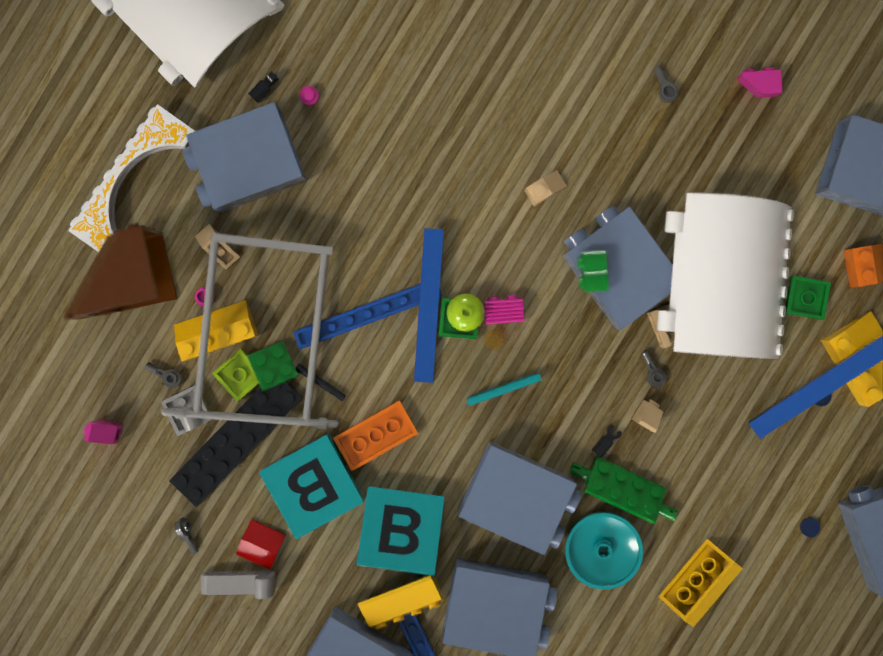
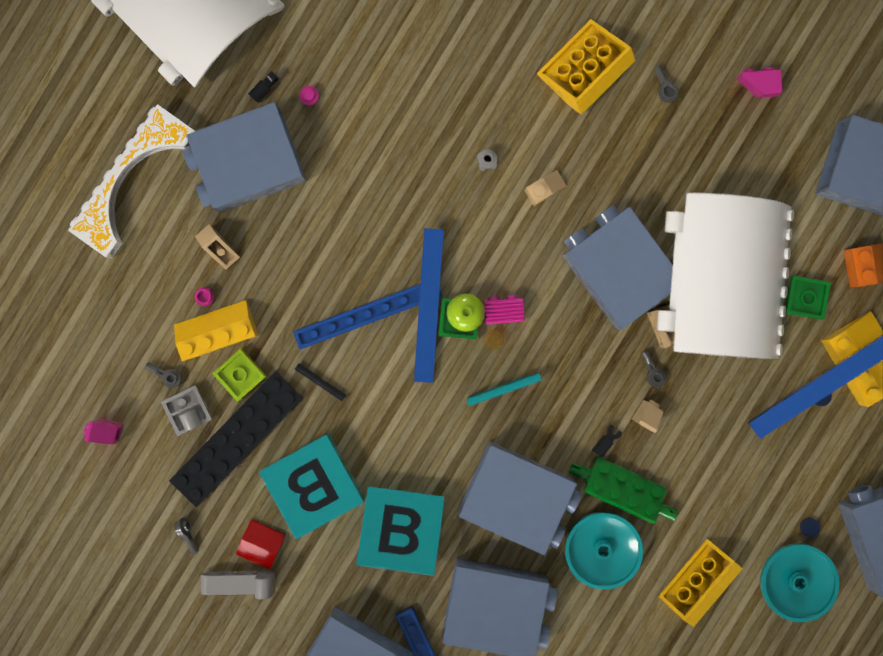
(125, 275): reddish brown windscreen -> none
(272, 366): green plate -> none
(320, 423): light grey piece -> none
(375, 435): orange plate -> none
(401, 602): yellow slope -> none
(487, 165): none -> light grey brick
(587, 66): none -> yellow slope
(594, 271): green brick -> none
(799, 582): none -> teal dish

